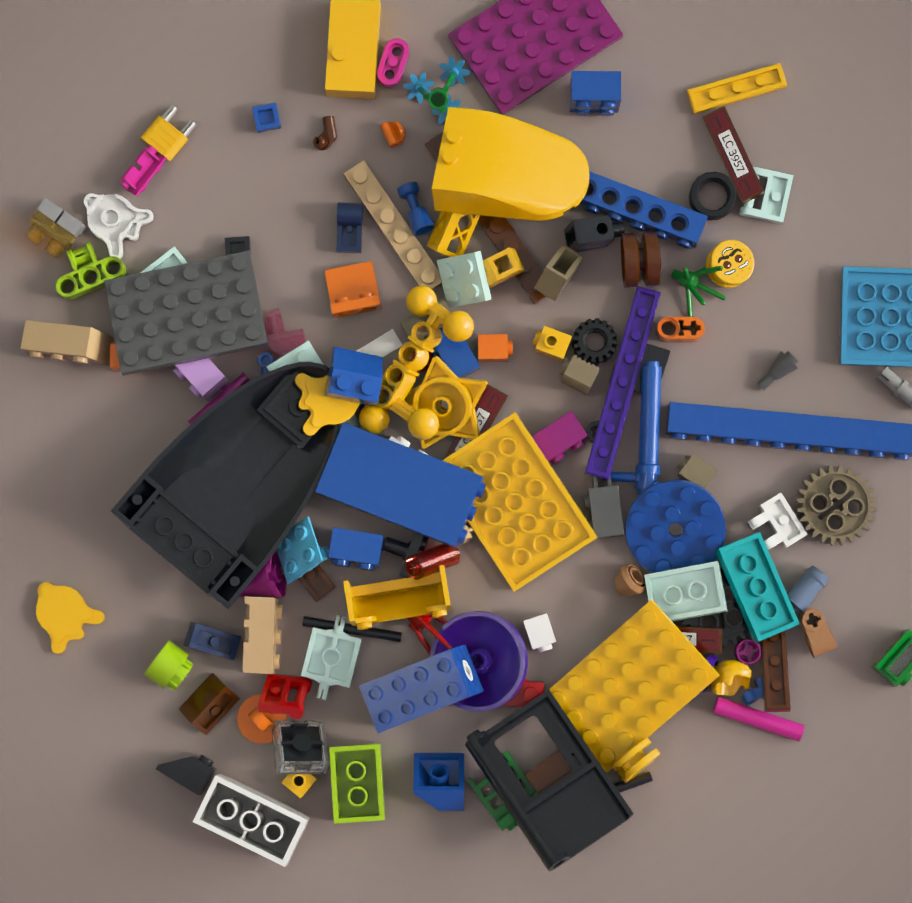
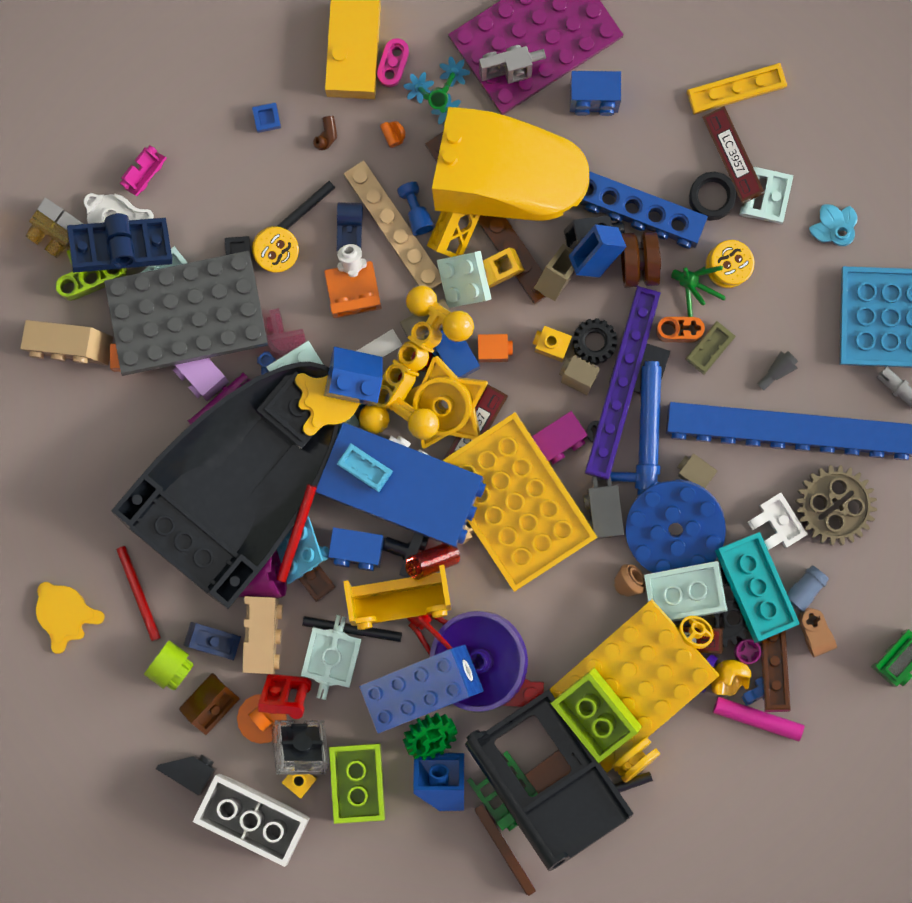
(119, 244): none -> dark blue plate
(138, 593): none -> red bar
(165, 137): yellow piece -> none
(275, 249): none -> yellow head
(296, 533): none -> red bar
(307, 205): none -> black piece
(351, 260): none -> white brick
(364, 467): none -> medium azure plate
(430, 736): none -> green gear
(505, 850): none -> reddish brown tile
(514, 64): none -> light grey plate
(539, 633): white brick -> none
(596, 715): none -> lime brick
(597, 251): none -> blue brick
(704, 627): none -> yellow piece
(710, 347): none -> olive plate
(832, 223): none -> medium azure plate

